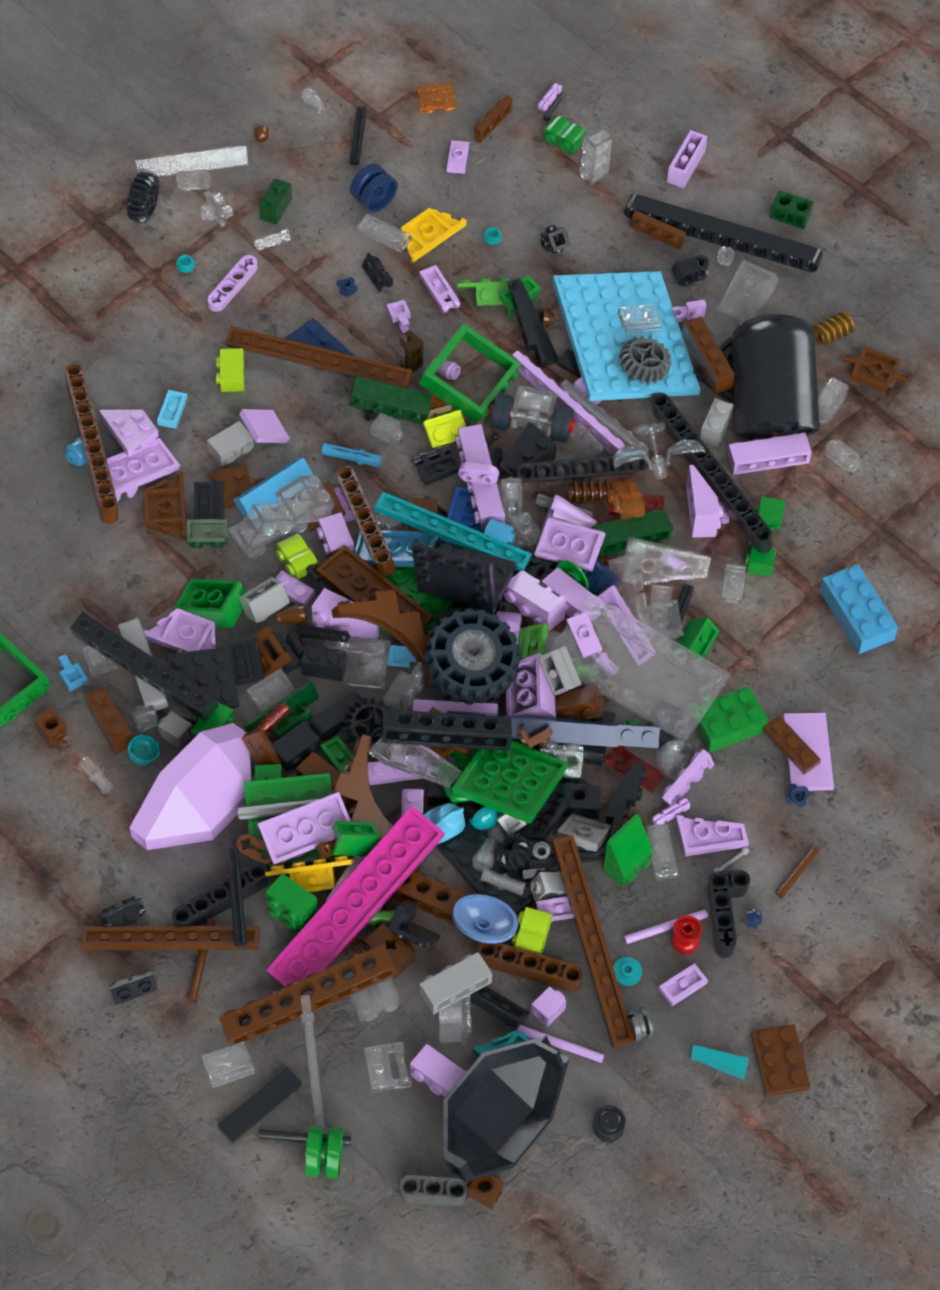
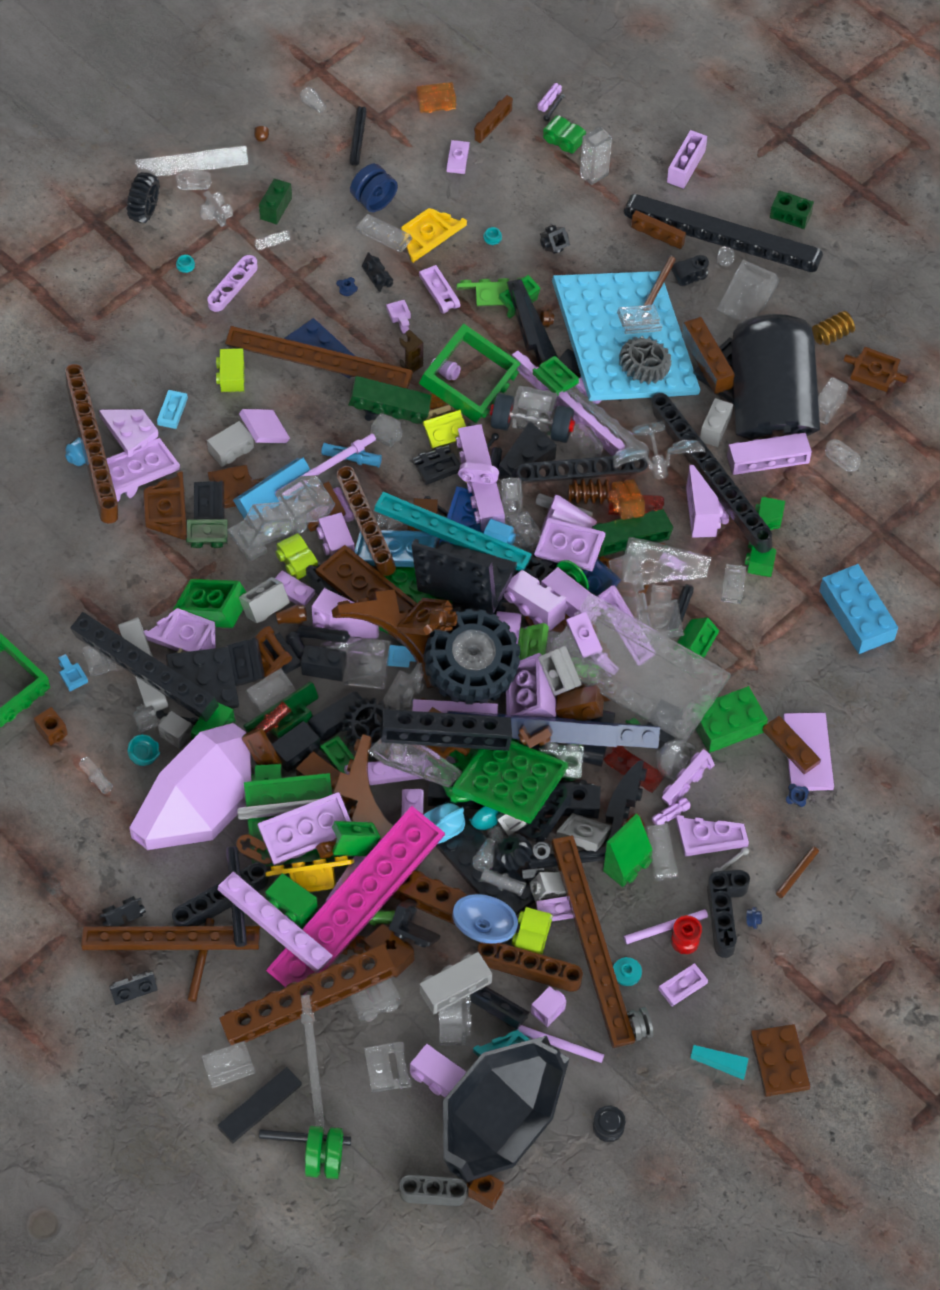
(108, 719): reddish brown brick -> none
(275, 922): none -> lavender plate
(356, 447): none -> lavender bar
(429, 616): none -> reddish brown plate
(555, 375): none -> green plate
(659, 282): none -> reddish brown bar
(690, 311): lavender plate -> none

